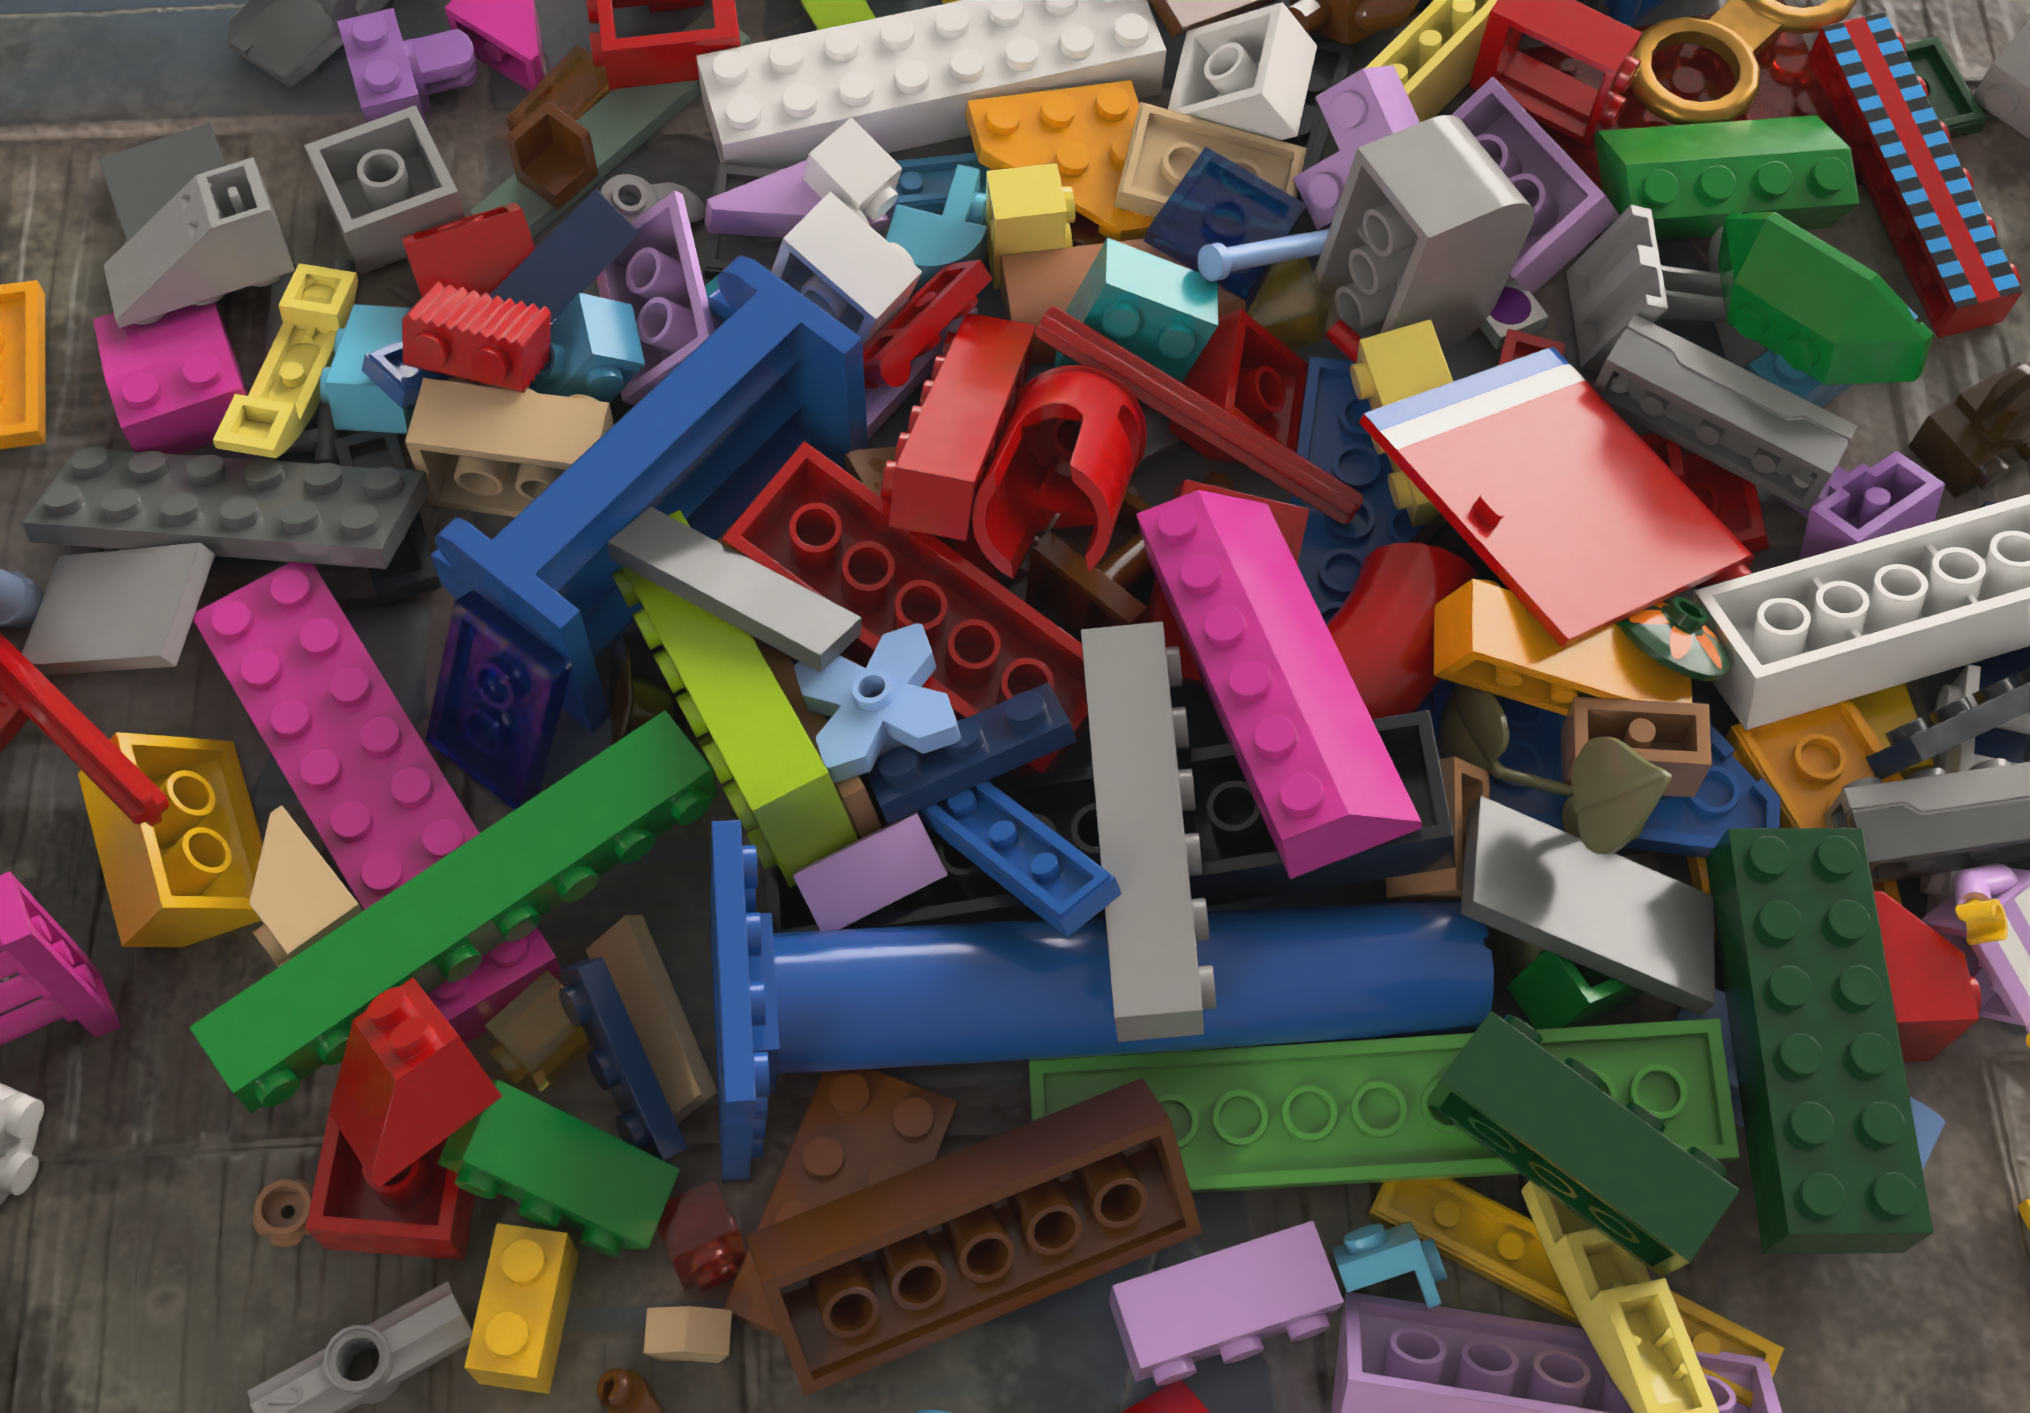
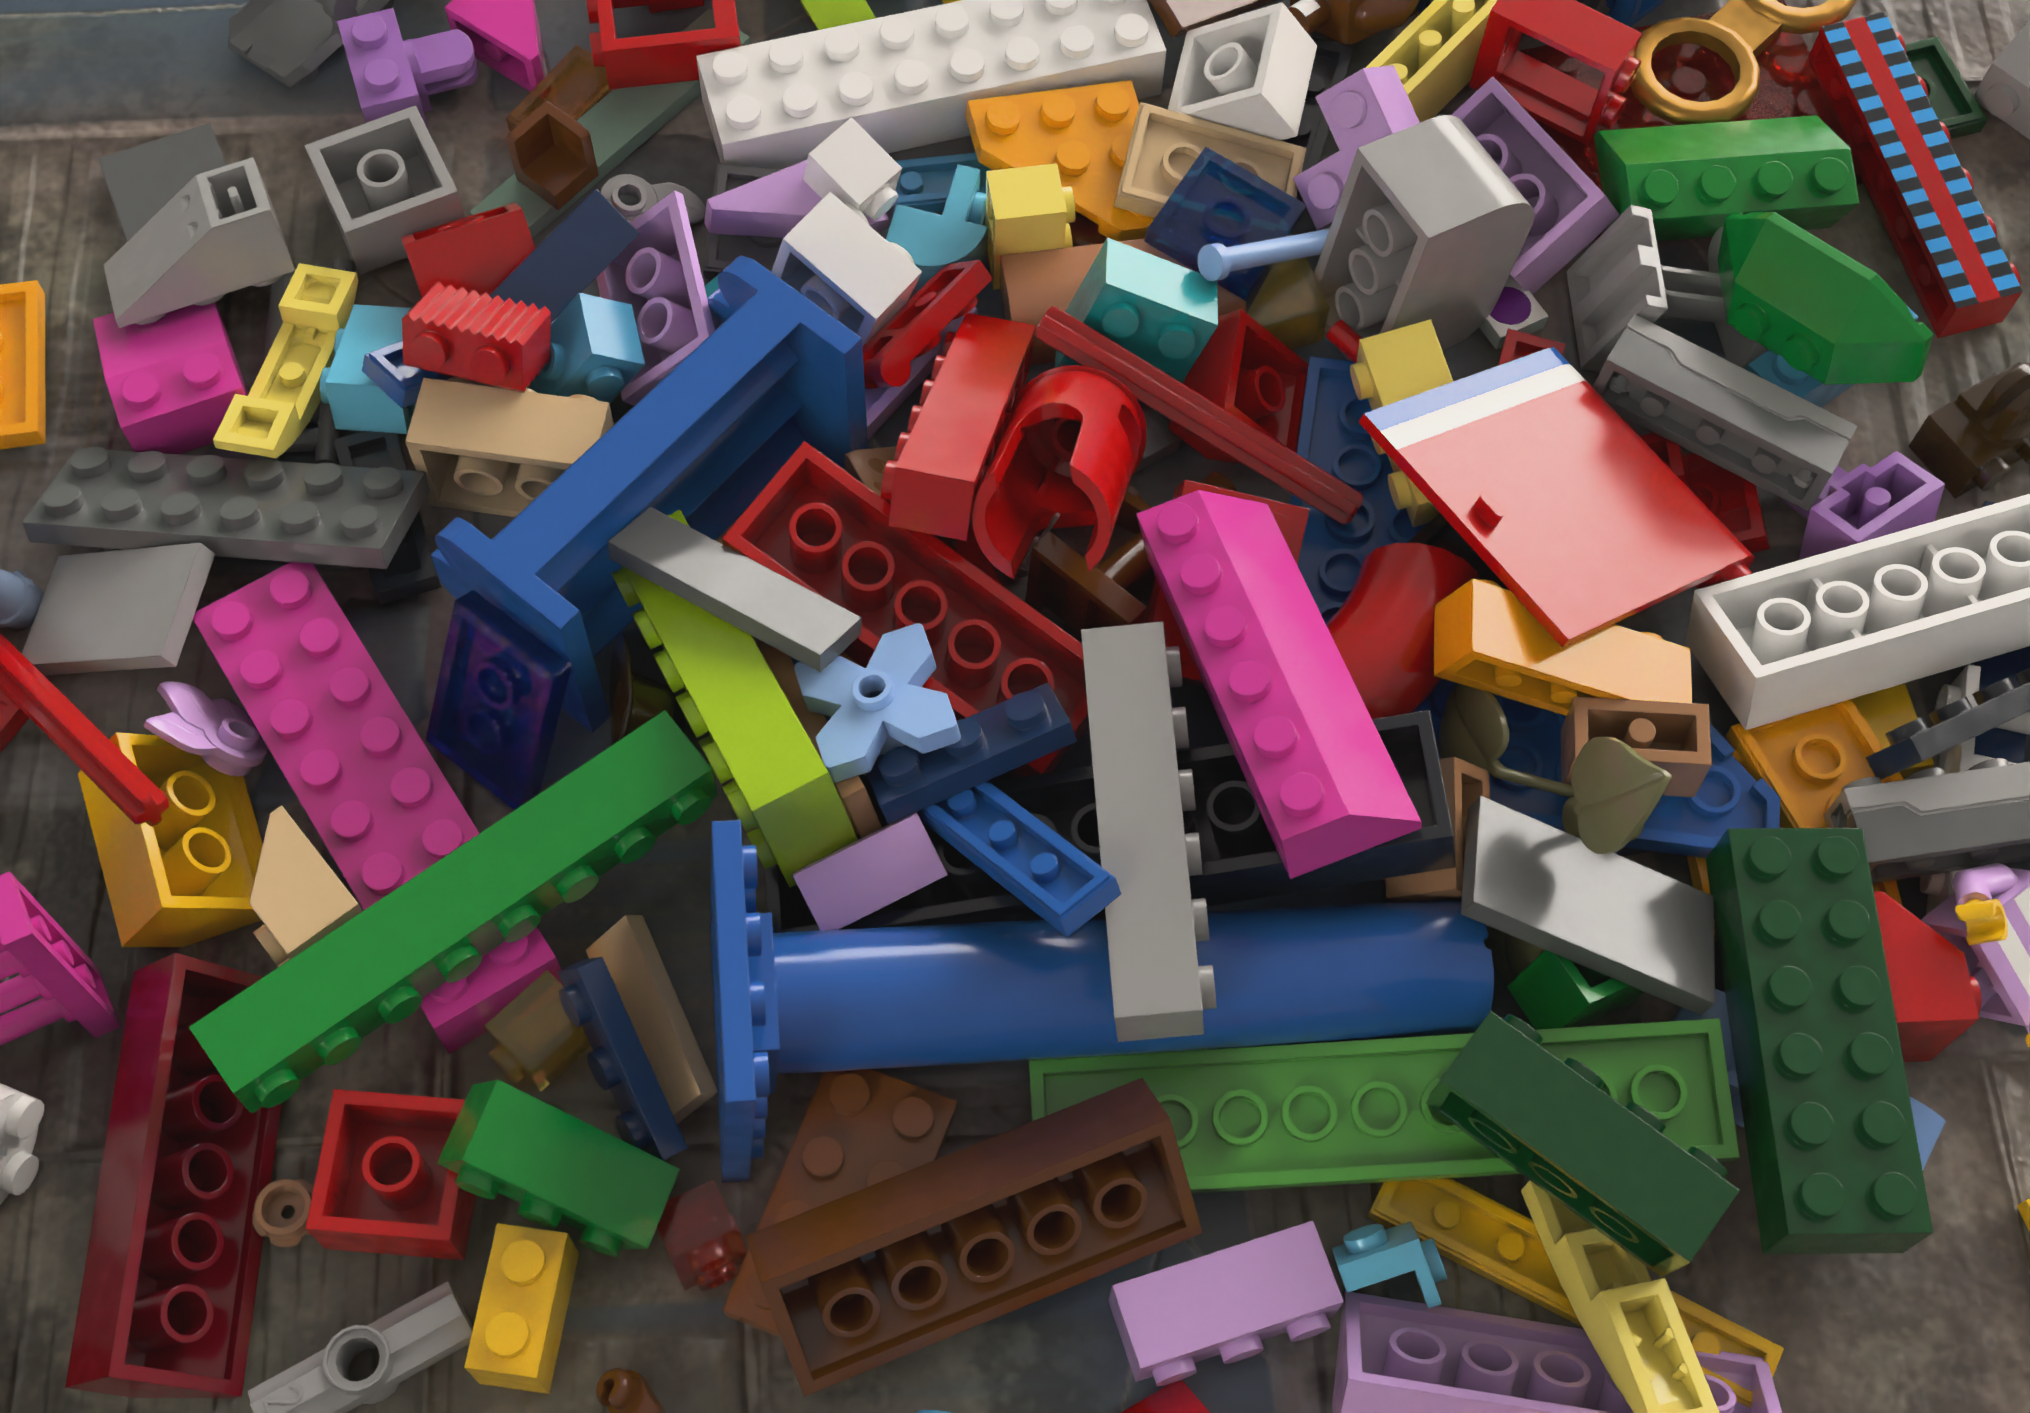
(174, 1204): none -> dark red slope
(208, 728): none -> lavender plate
(405, 1082): red slope -> none
(687, 1334): tan piece -> none
(1678, 639): dark green dish -> none

